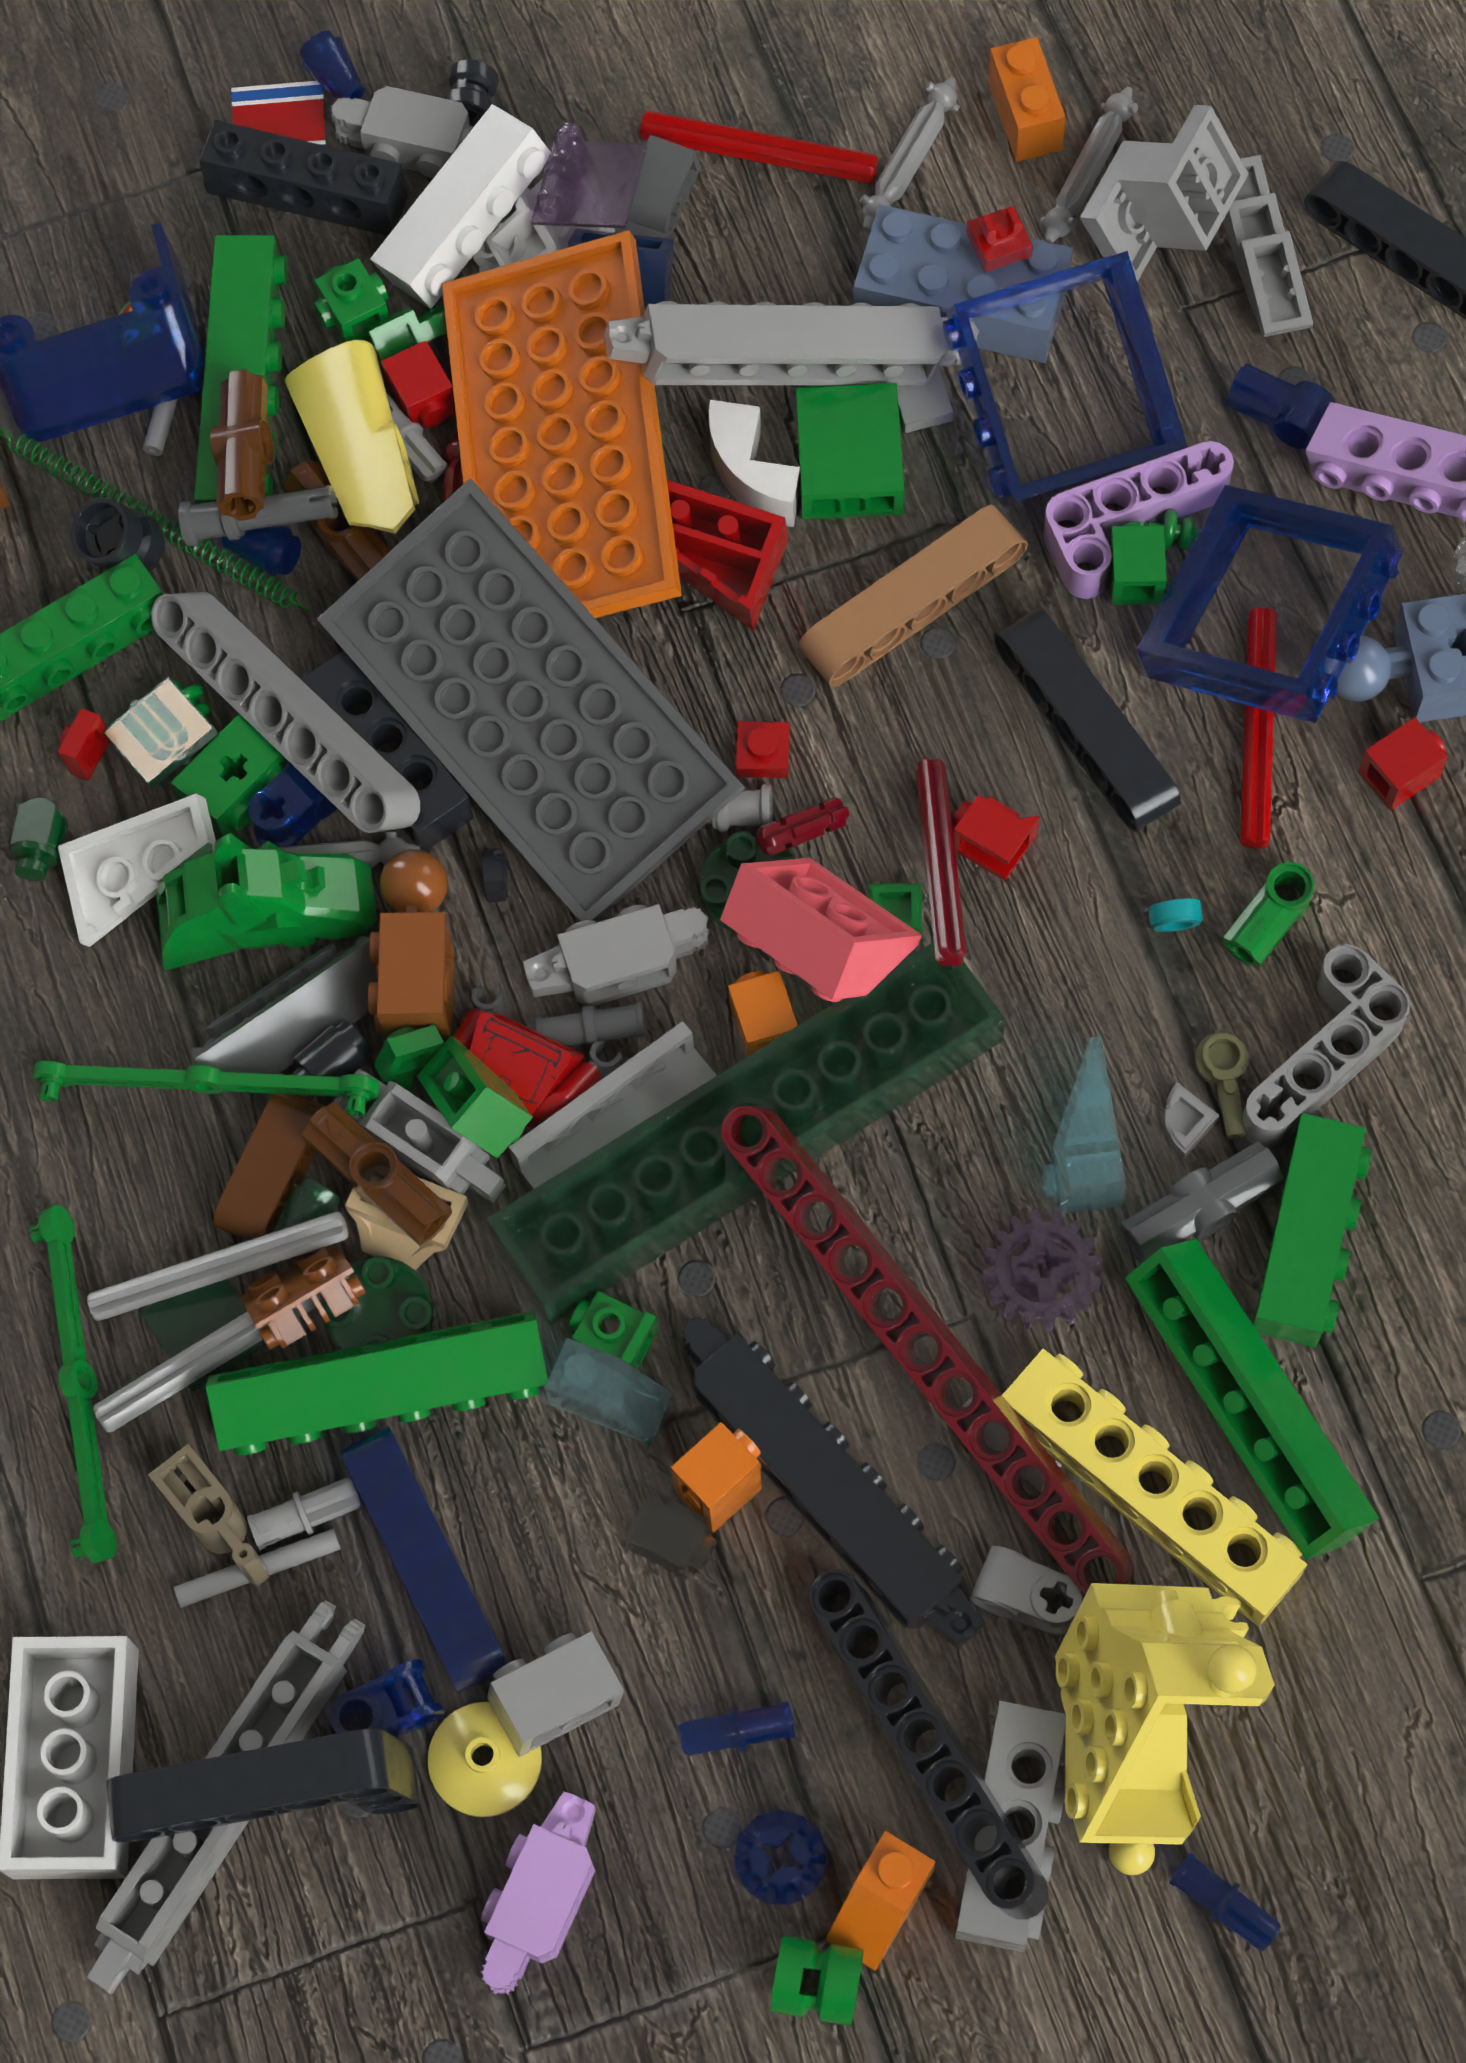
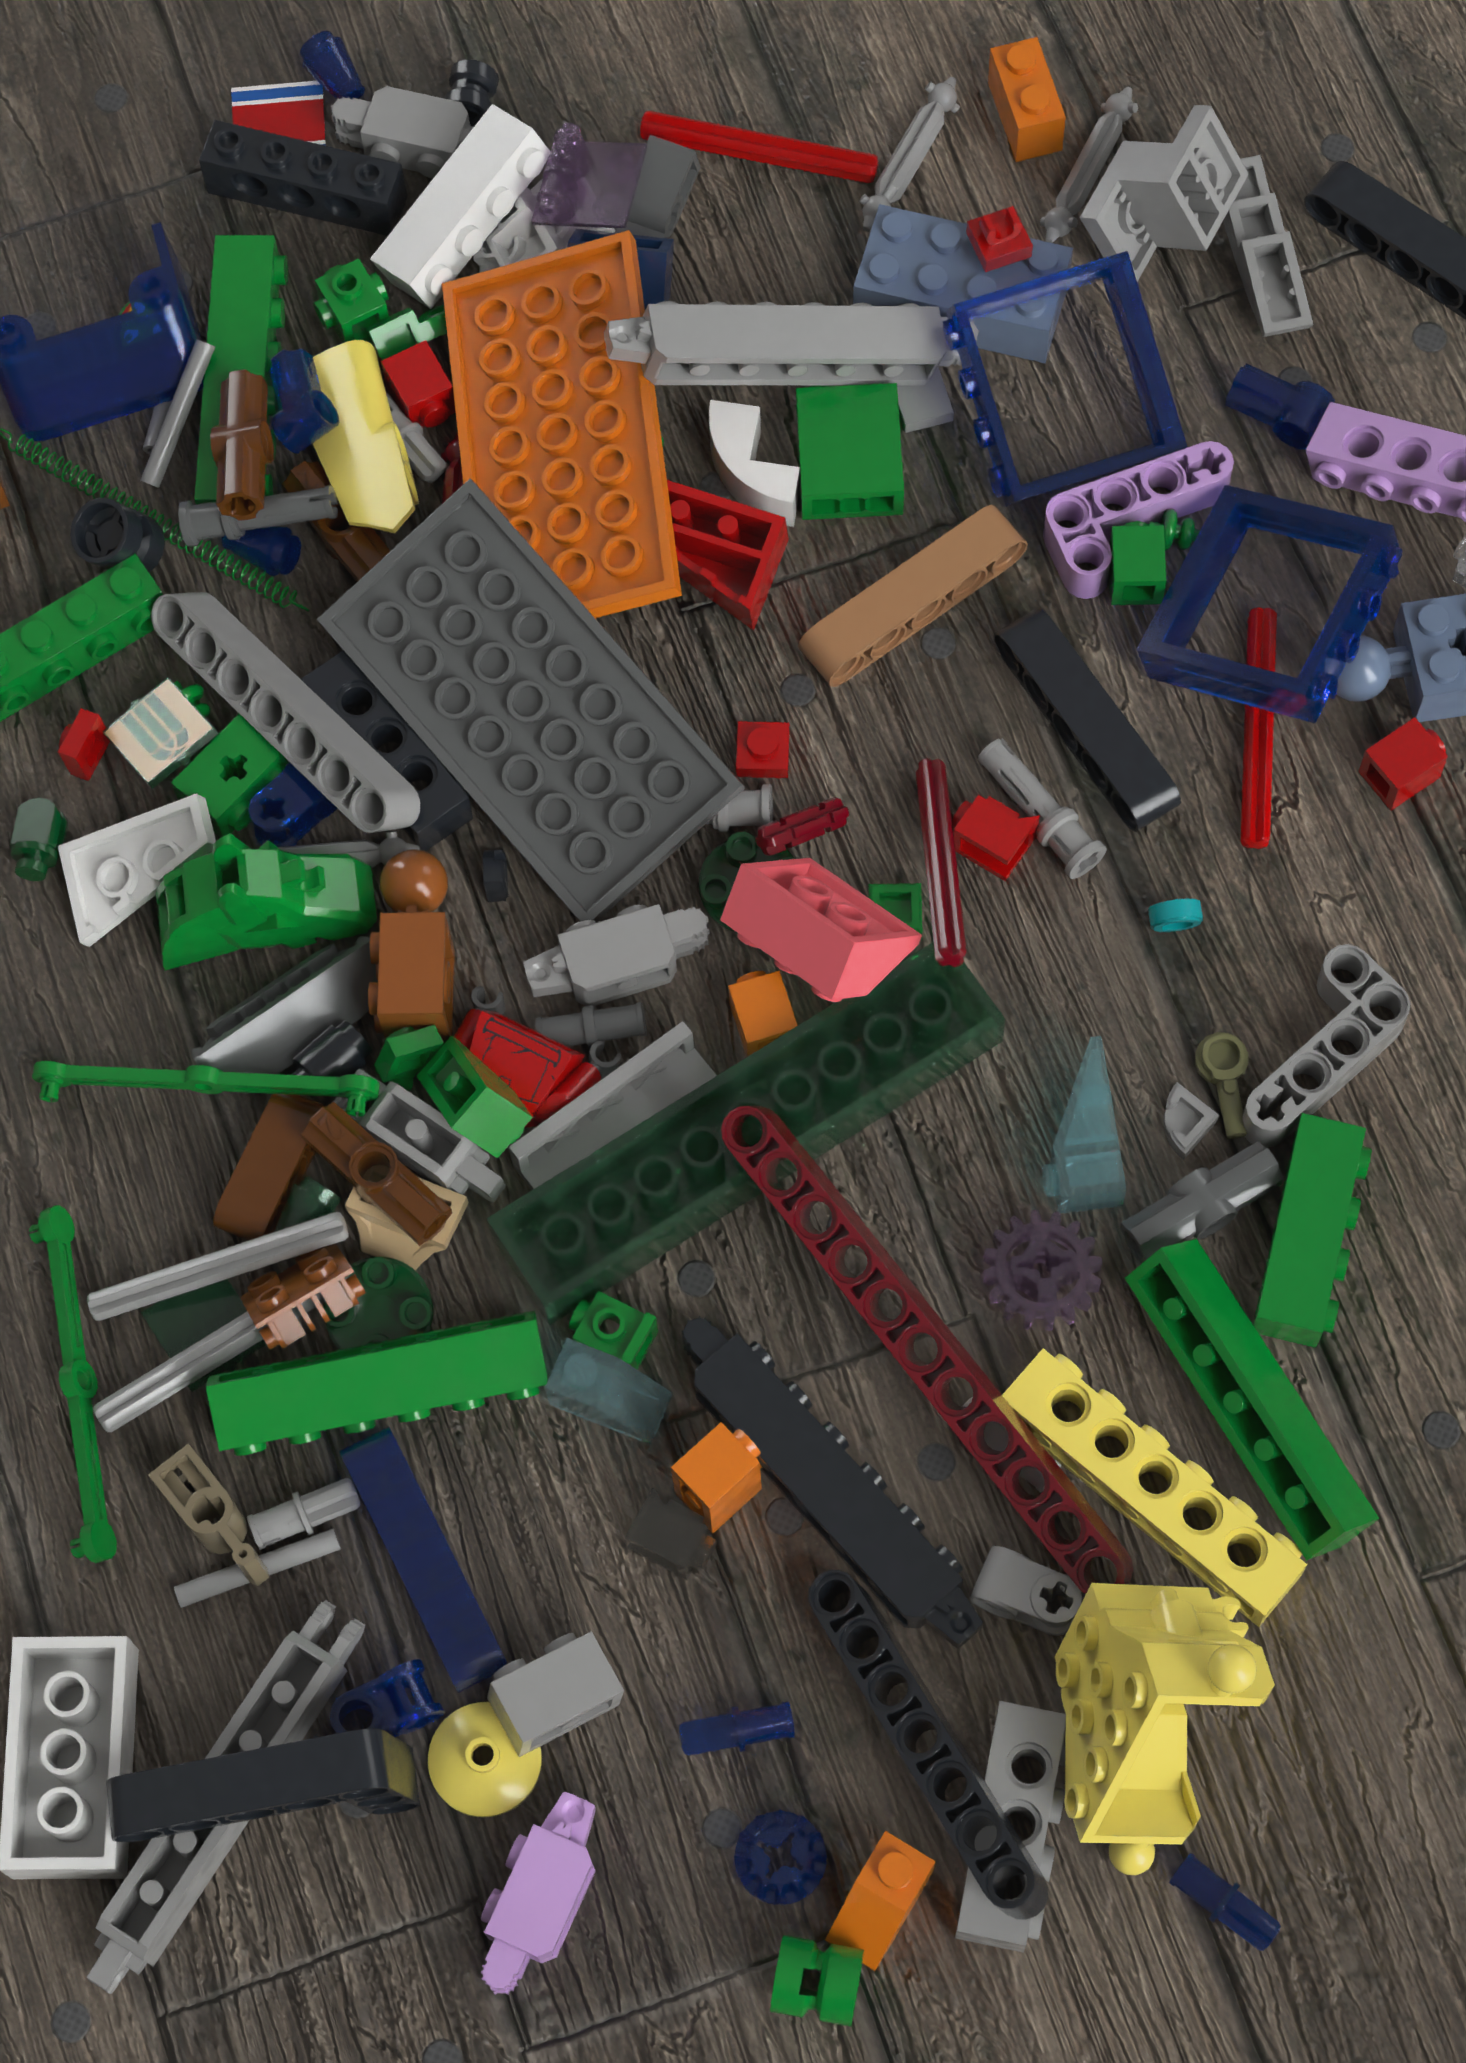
(177, 413): none -> light grey bar
(304, 409): none -> clear blue piece
(1057, 824): none -> light grey pin
(1269, 916): green piece -> none

